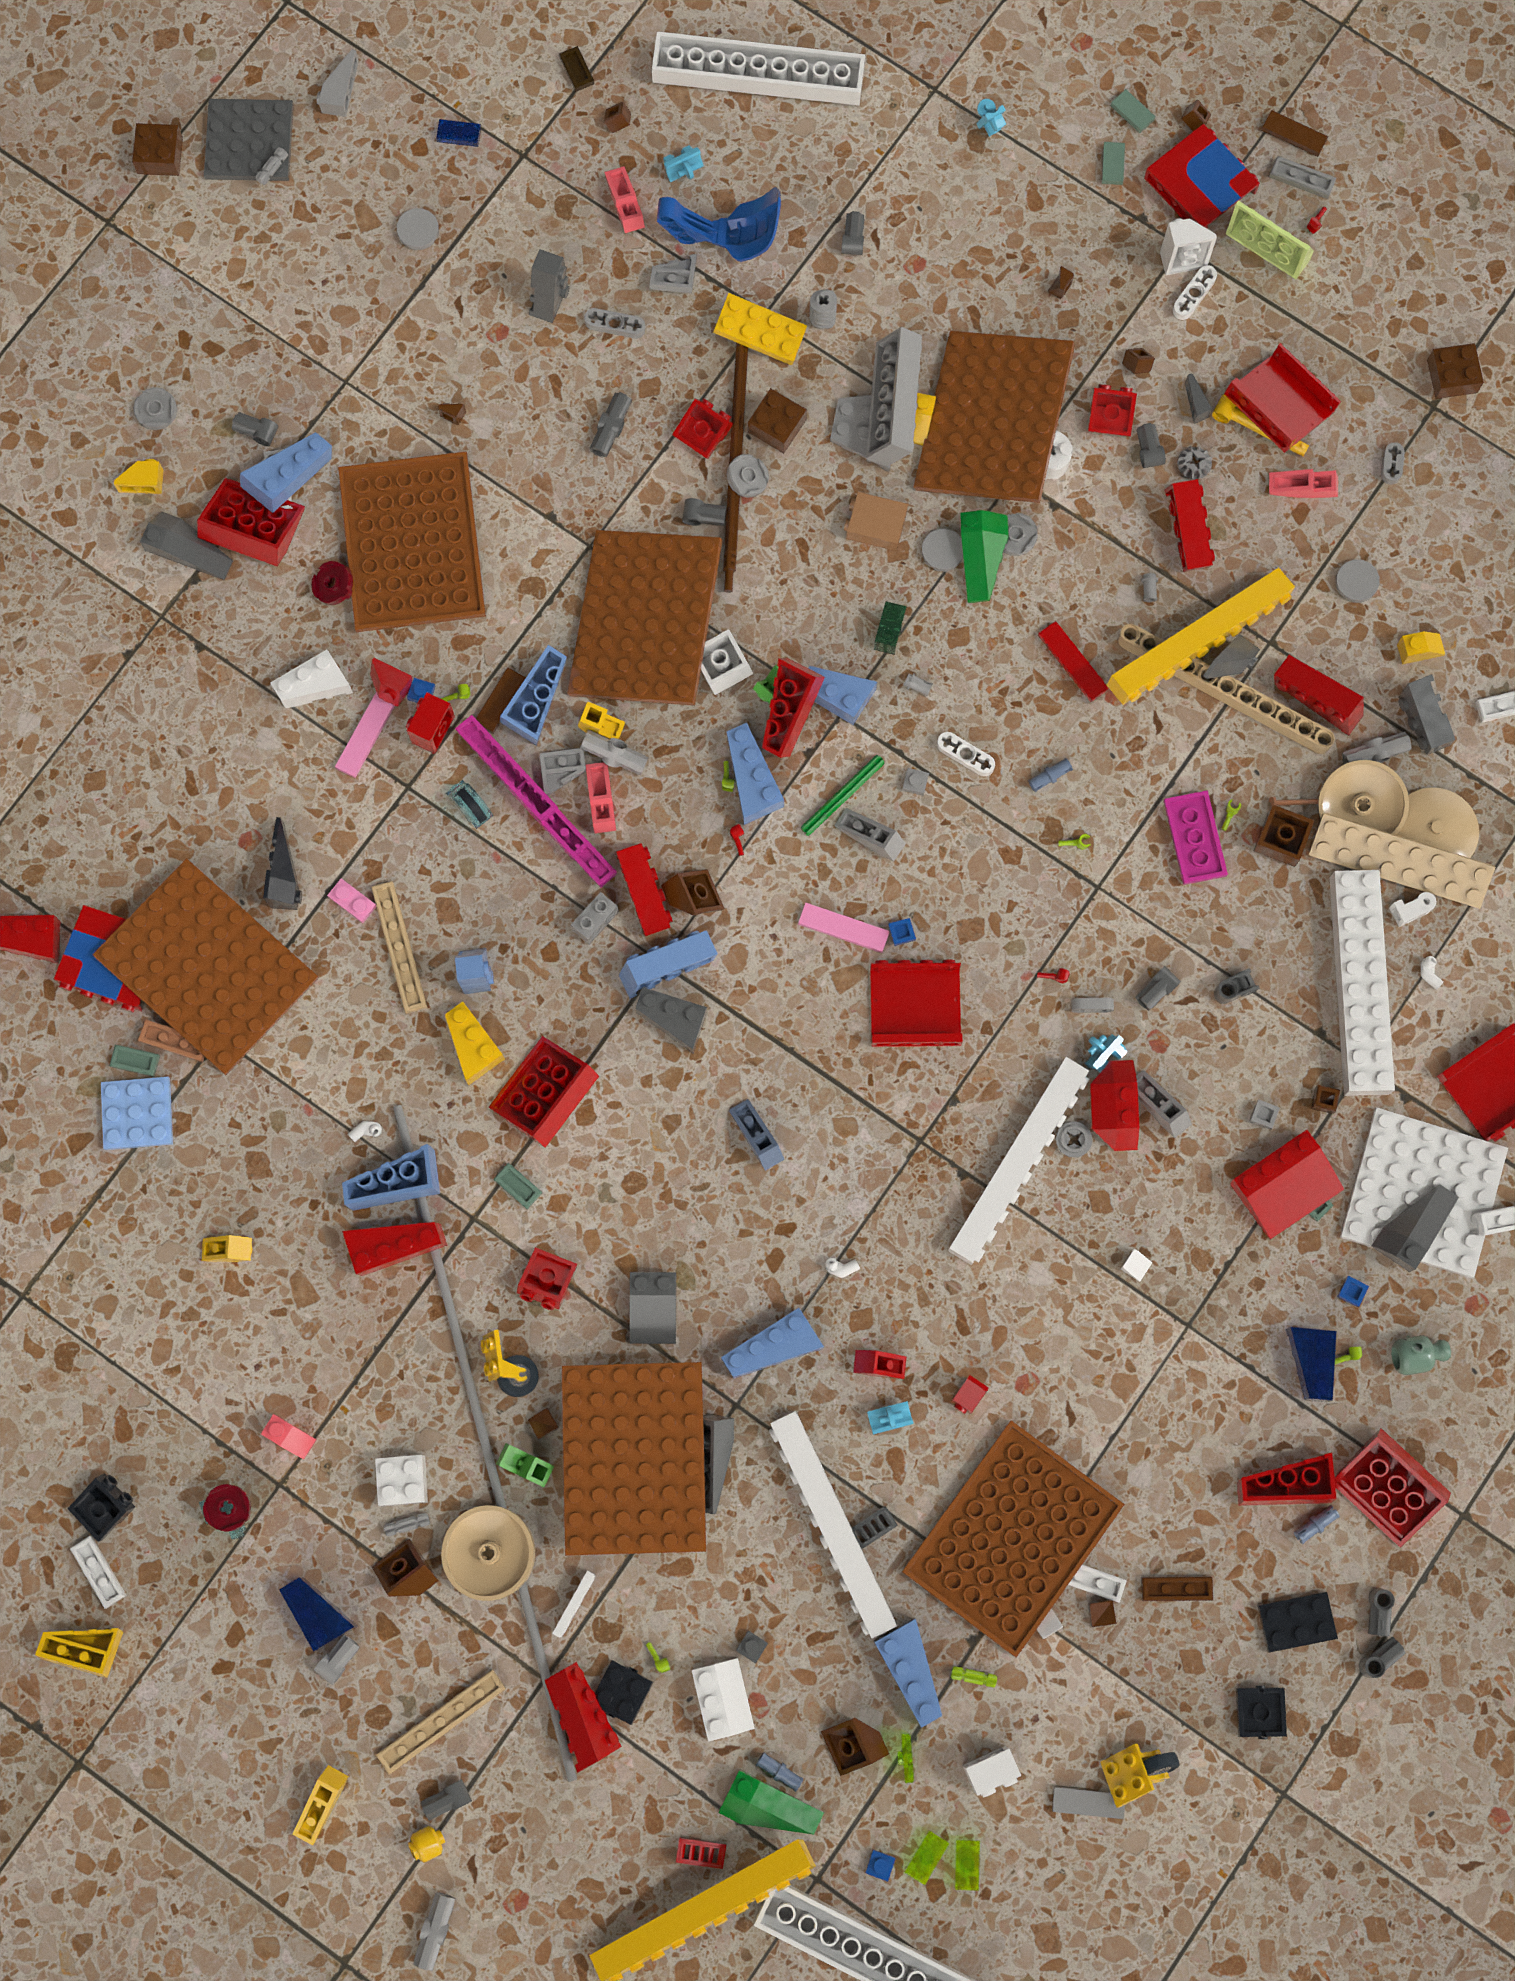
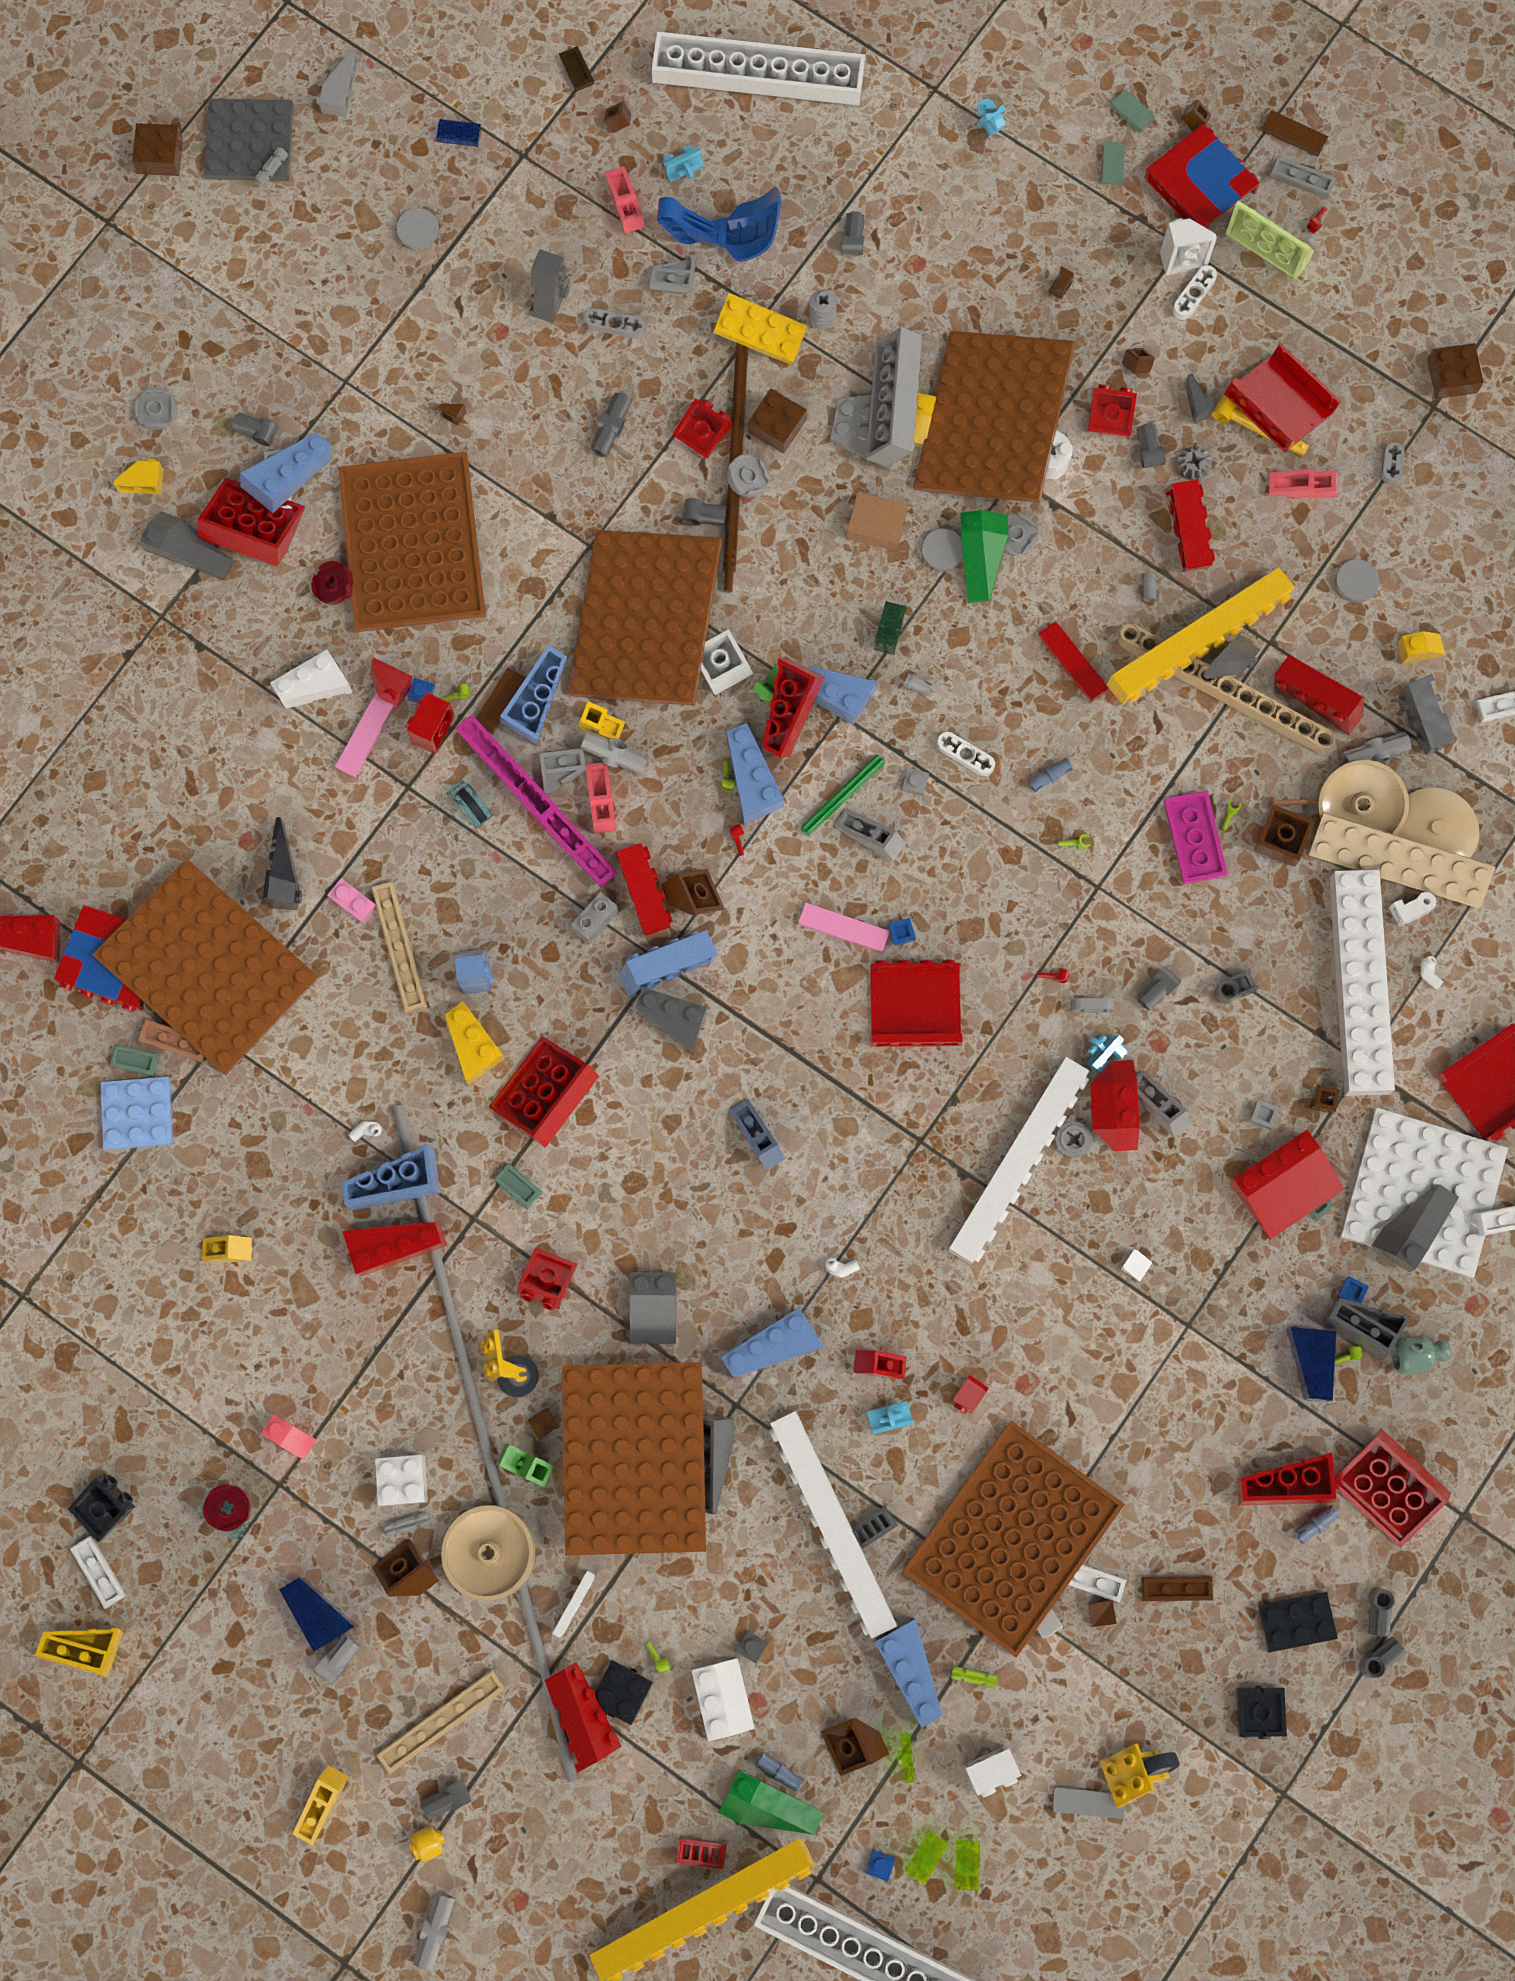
(1366, 1326): none -> dark grey wedge

